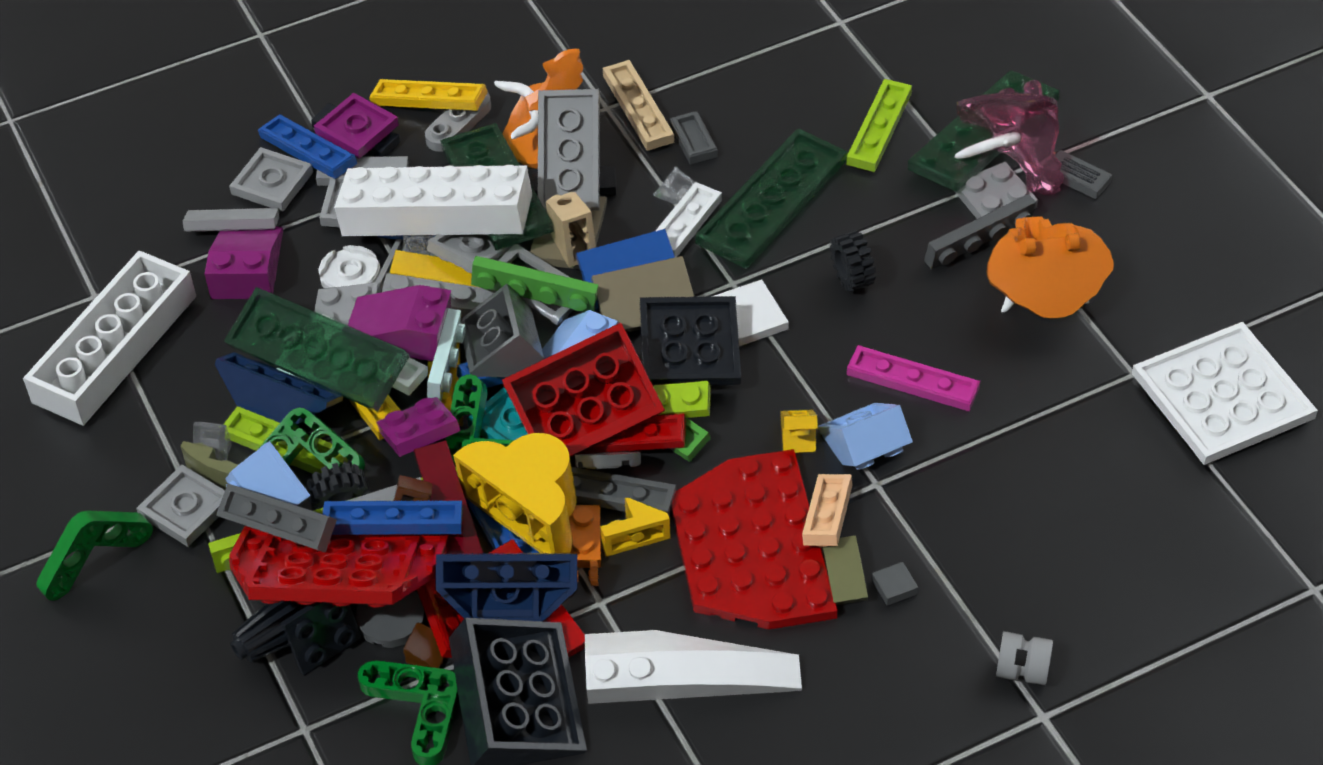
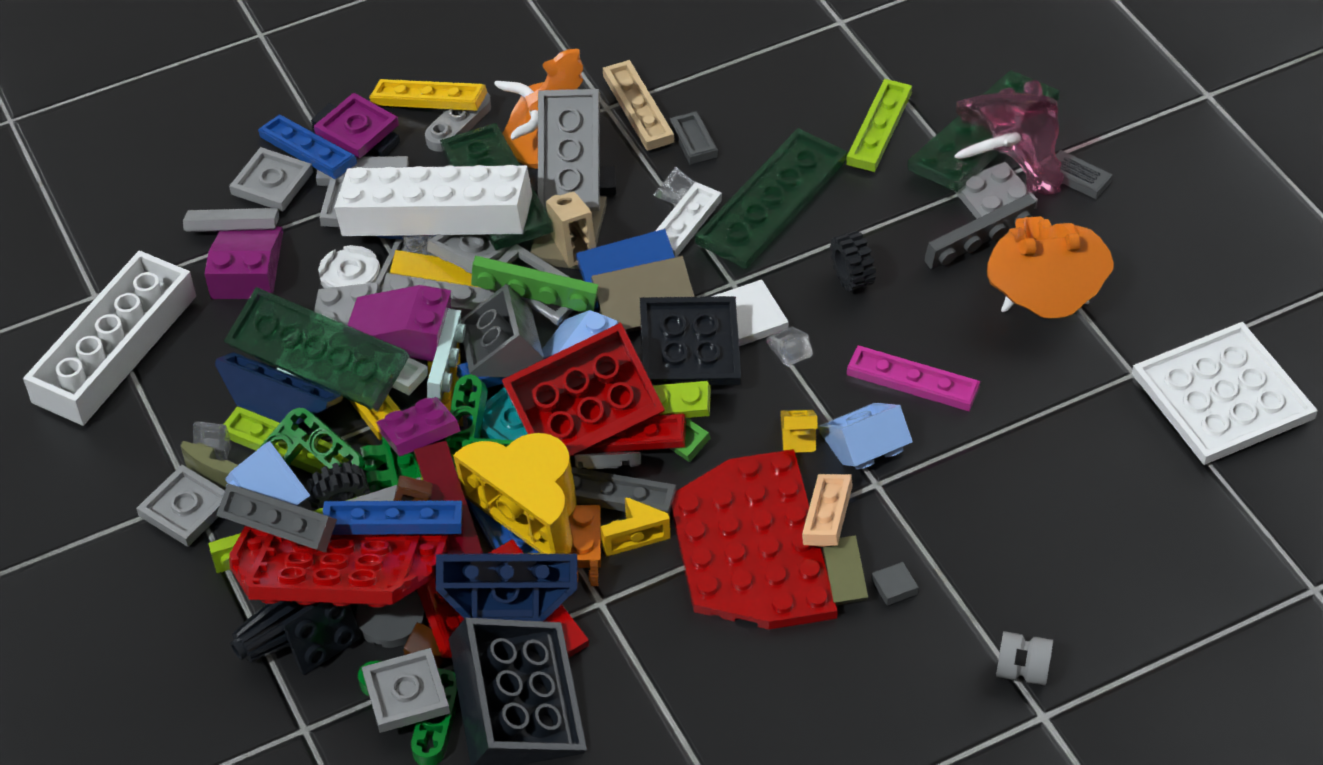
(81, 535): green beam -> none
(376, 455): none -> green plate
(405, 690): none -> light grey plate
(681, 666): white wedge -> none
(790, 345): none -> clear slope

